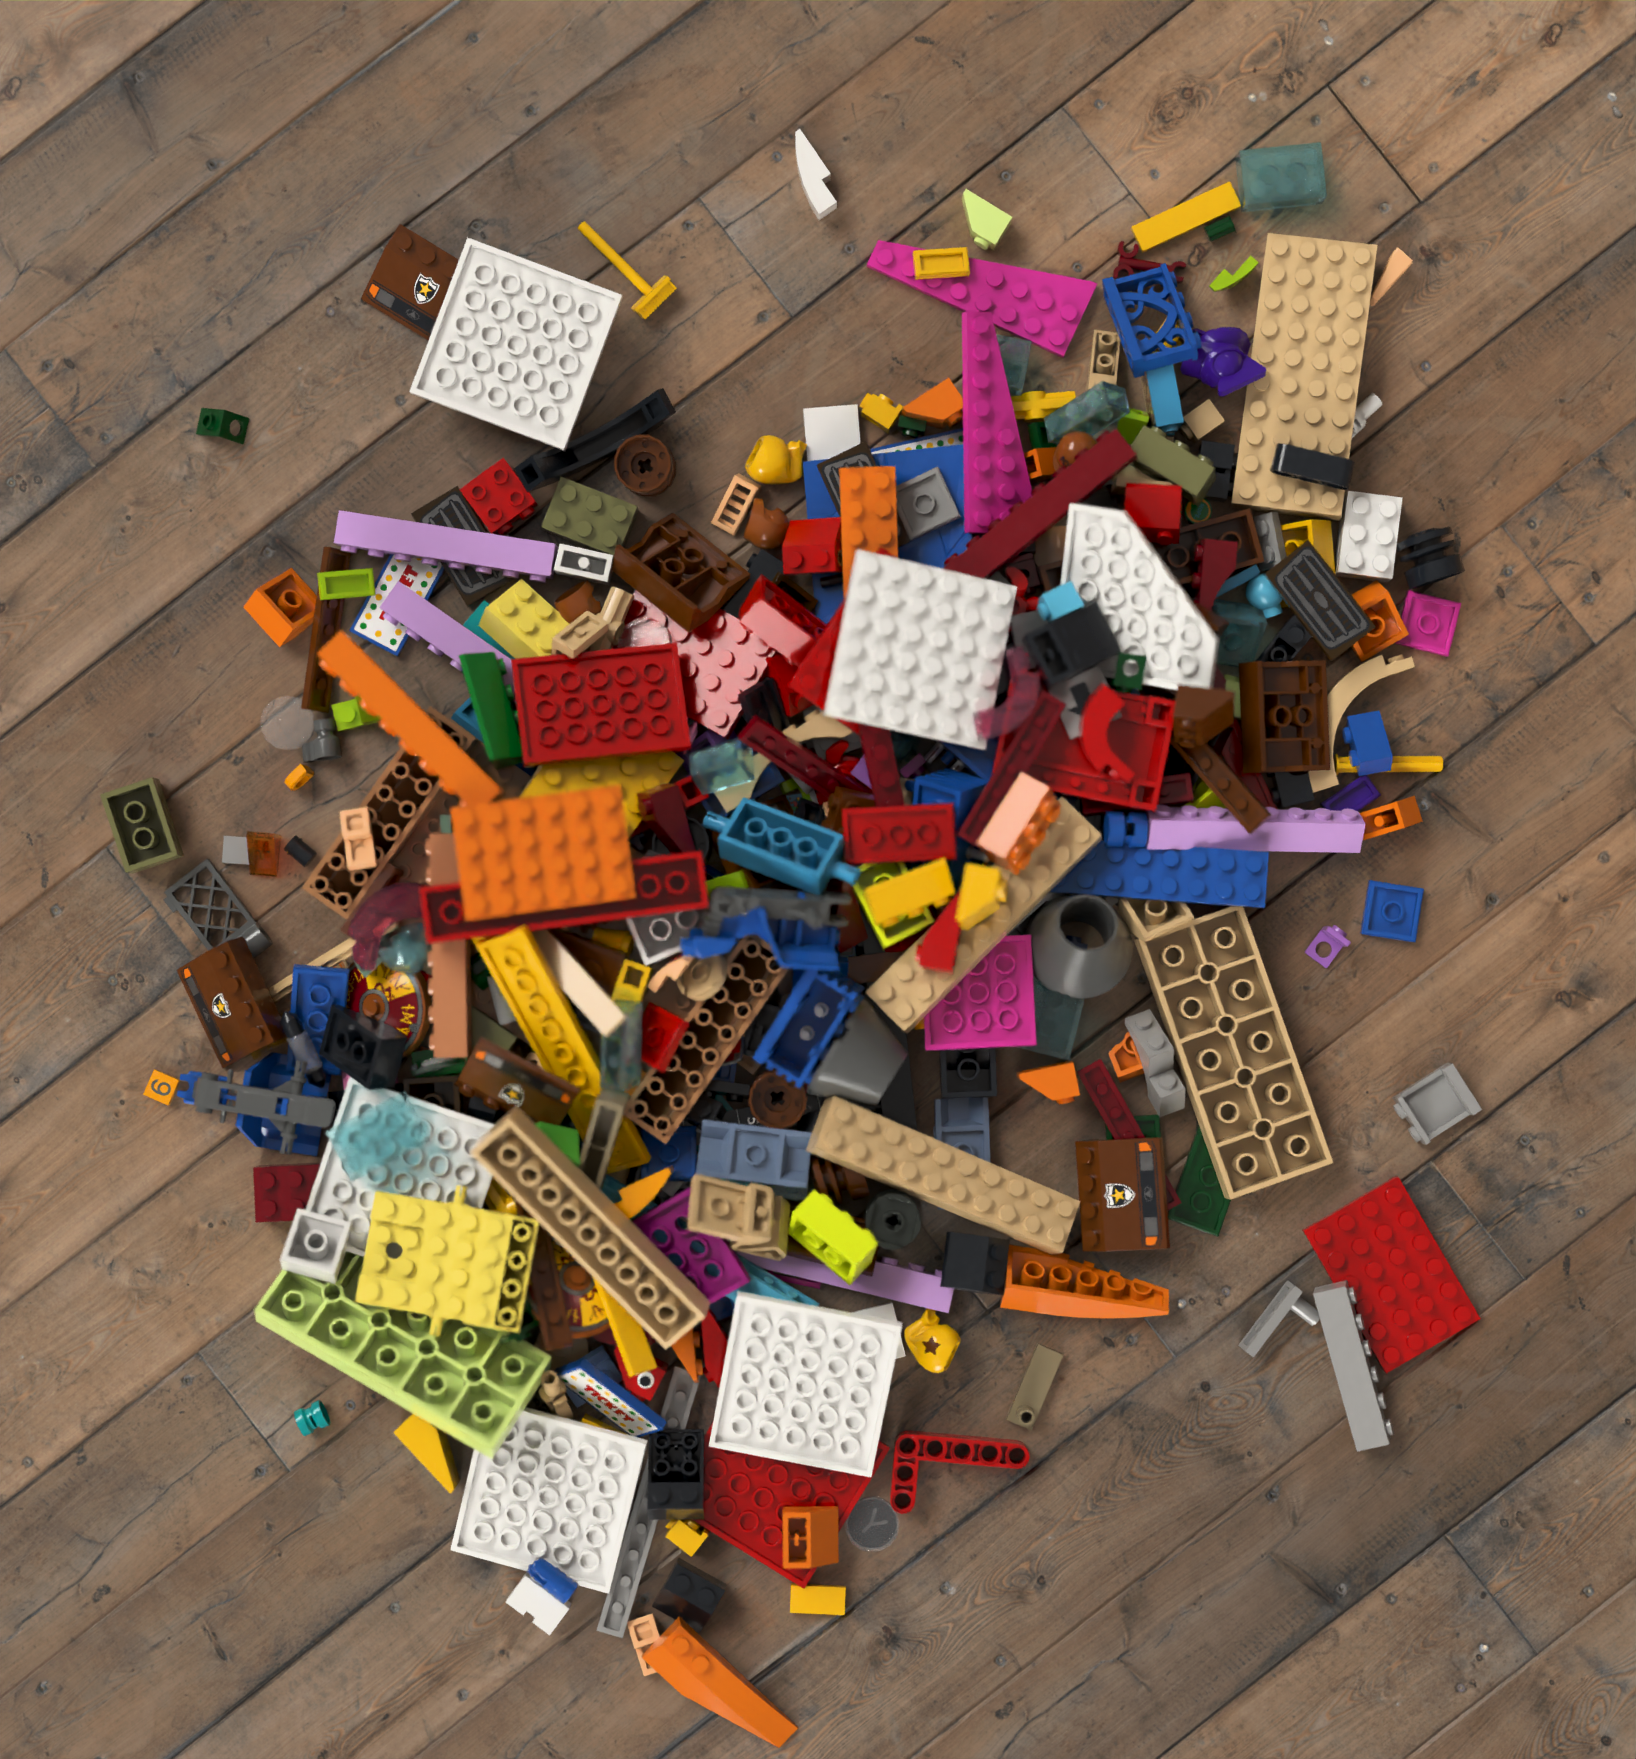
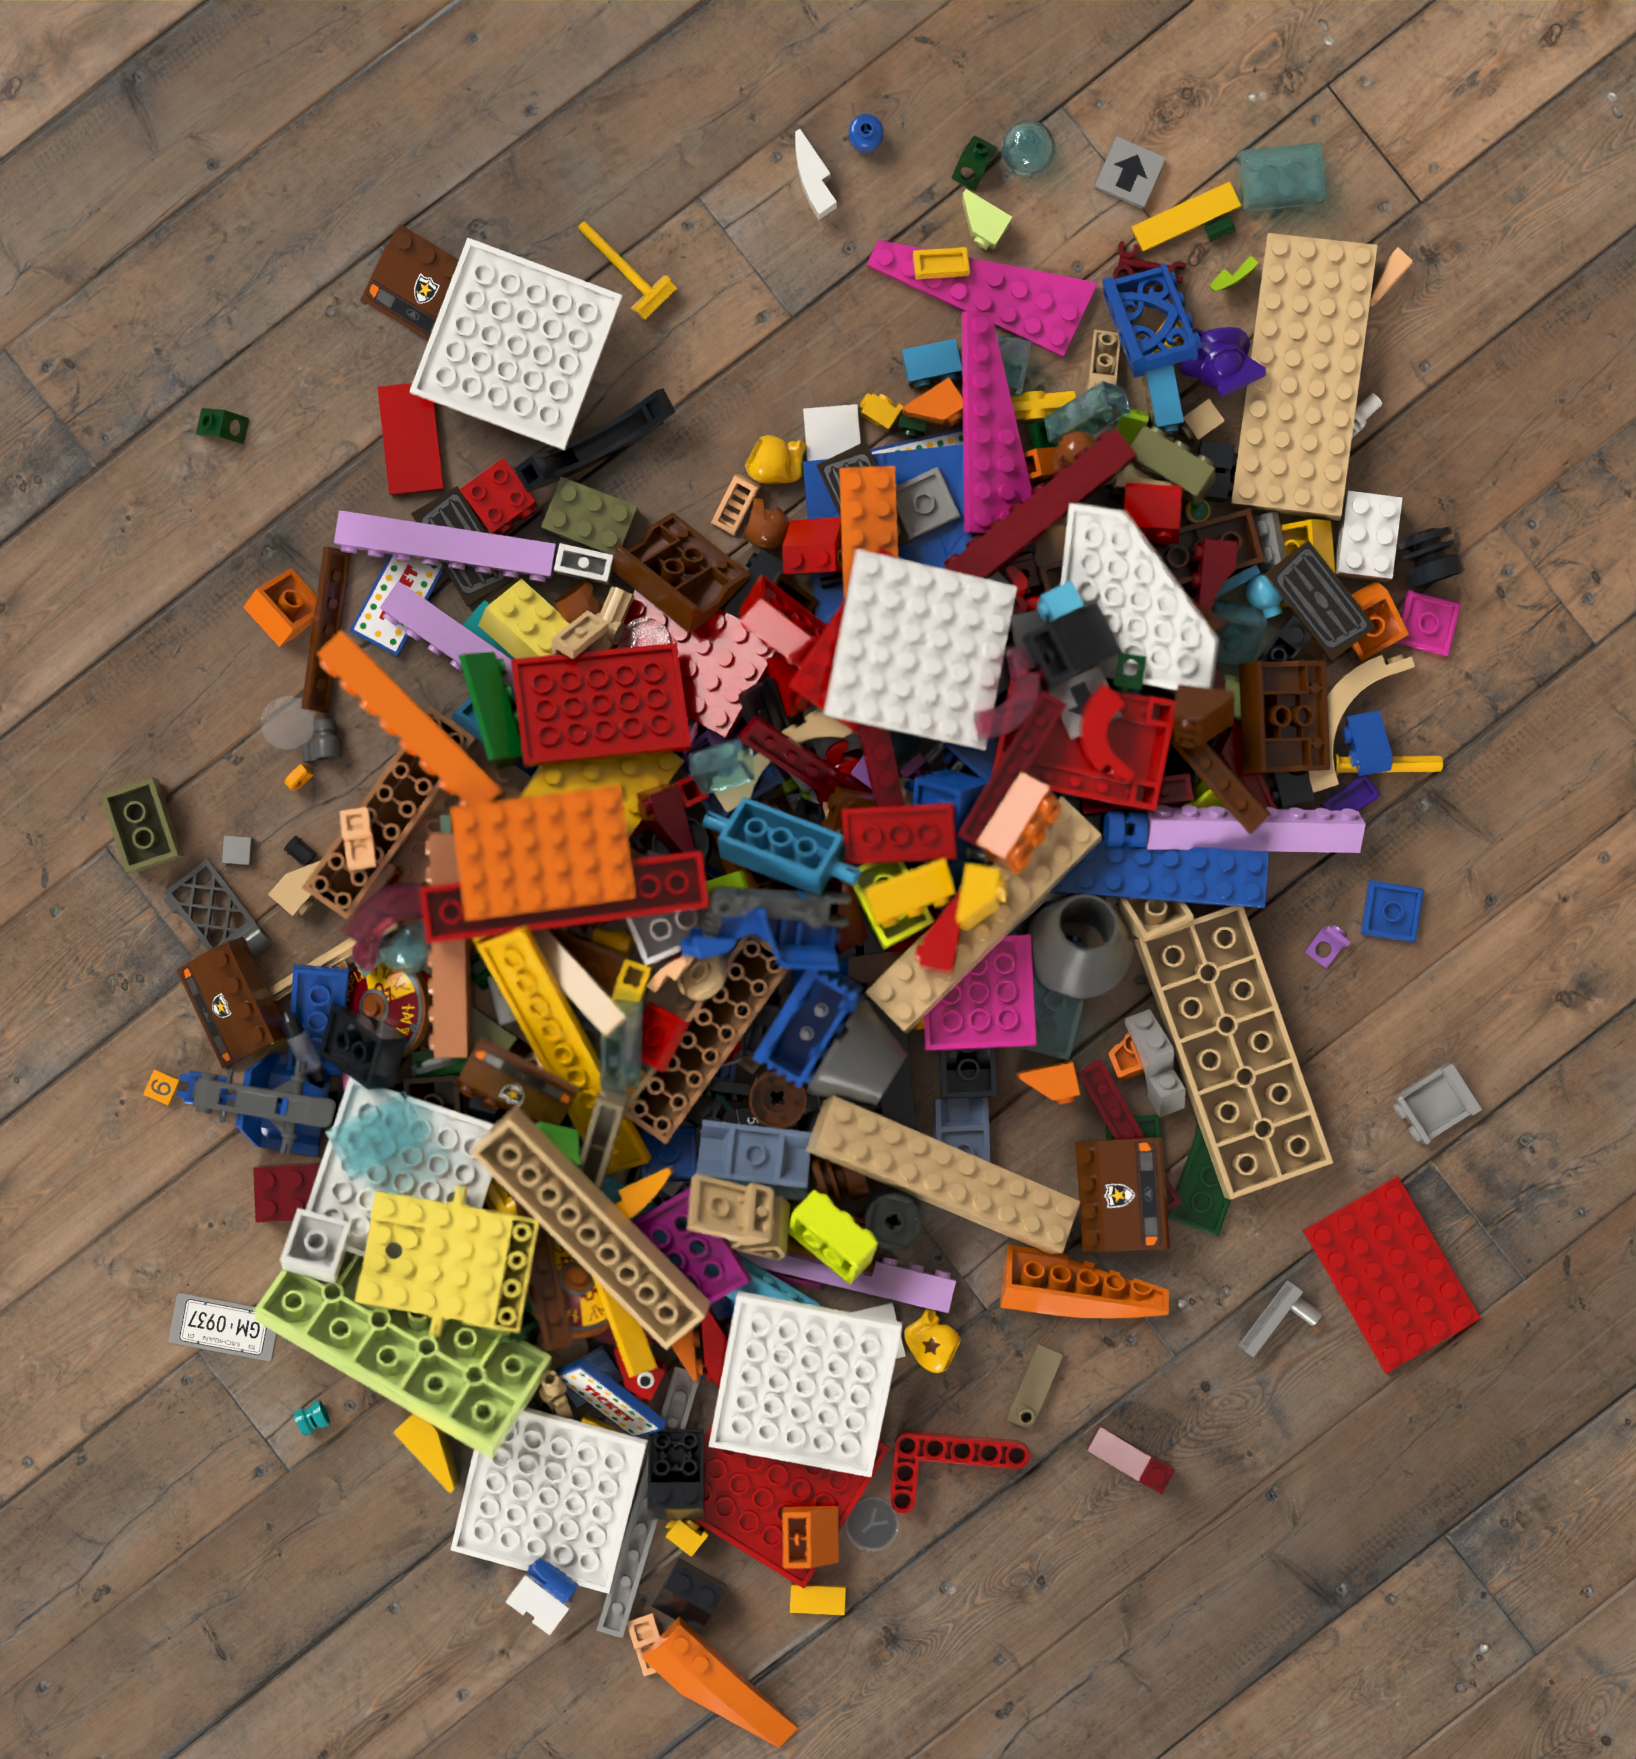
(220, 1327): none -> sticker
(263, 853): clear orange slope -> none
(289, 891): none -> tan slope
(346, 584): lime tile -> none
(352, 715): lime slope -> none
(410, 441): none -> red tile
(641, 450): reddish brown wheel -> none
(857, 133): none -> blue head
(932, 363): none -> dark azure brick
(975, 156): none -> dark green bracket
(975, 1263): black slope -> none
(1029, 158): none -> clear light blue cylinder
(1129, 172): none -> light grey tile
(1131, 1460): none -> slope
(1312, 466): black beam -> none
(1352, 1365): light grey brick -> none
(1391, 817): orange slope -> none

